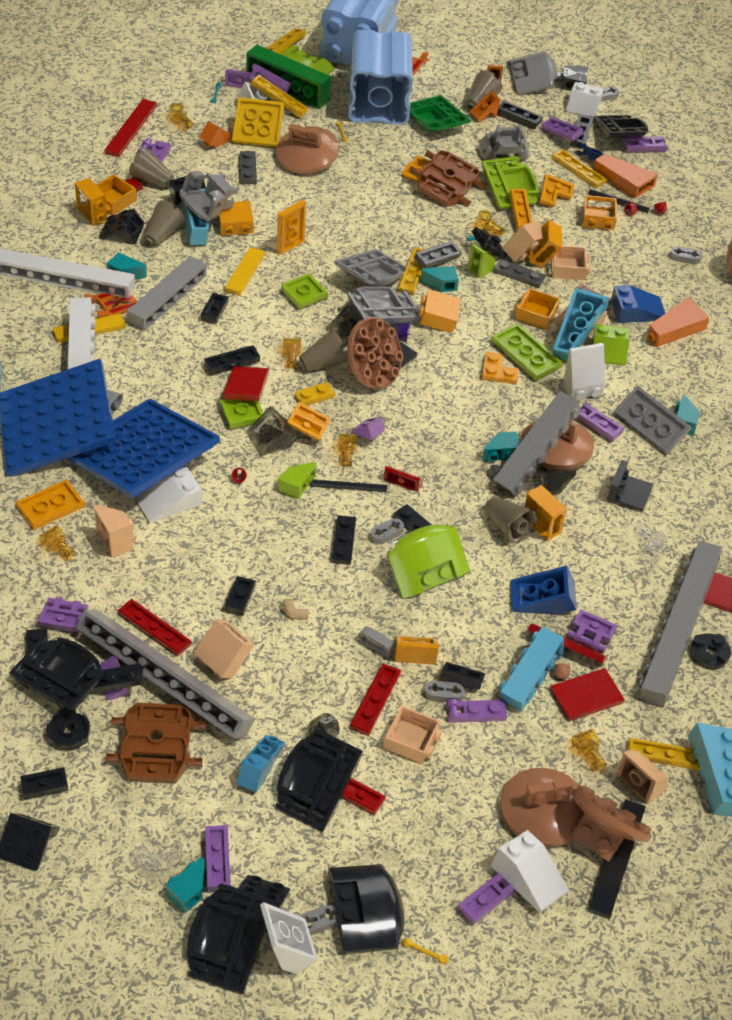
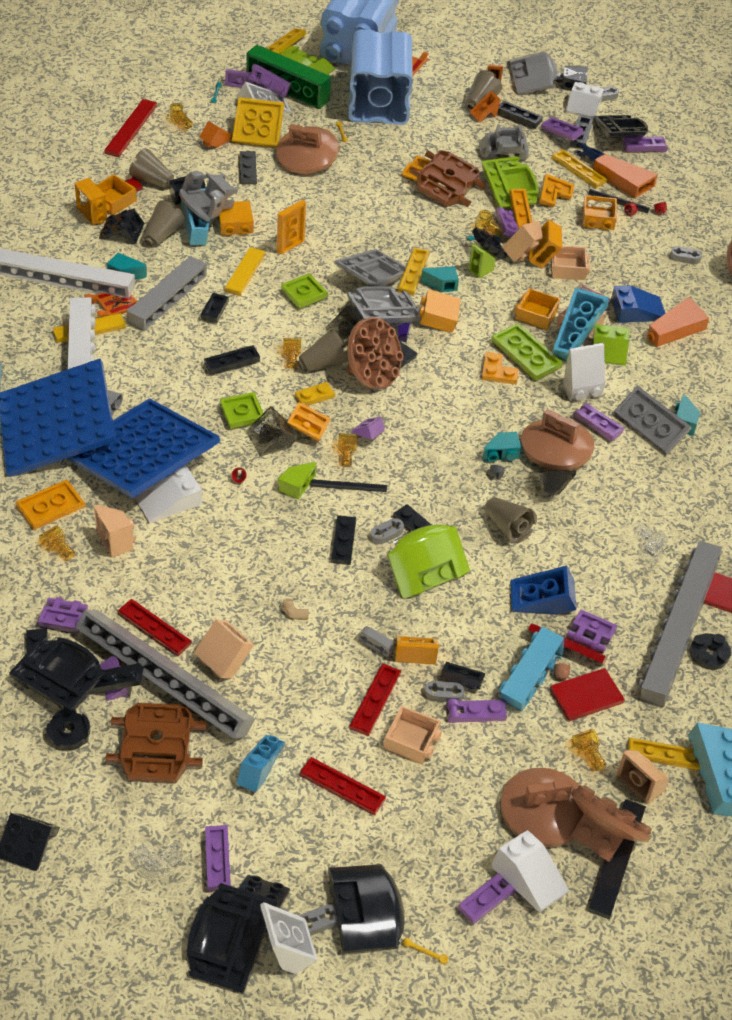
(44, 783): black plate -> none
(159, 149): medium lavender plate -> none
(188, 886): teal slope -> none
(240, 595): black plate -> none
(246, 383): red tile -> none
(279, 96): yellow tile -> none
(316, 778): black slope -> none
(325, 723): clear smoke head -> none
(402, 479): red slope -> none
(437, 114): green slope -> none
(437, 254): dark grey plate -> none
(506, 221): none -> medium lavender plate
(519, 273): dark grey plate -> none
(537, 443): light grey brick -> none
(548, 510): light orange piece -> none
(629, 490): black bracket -> none

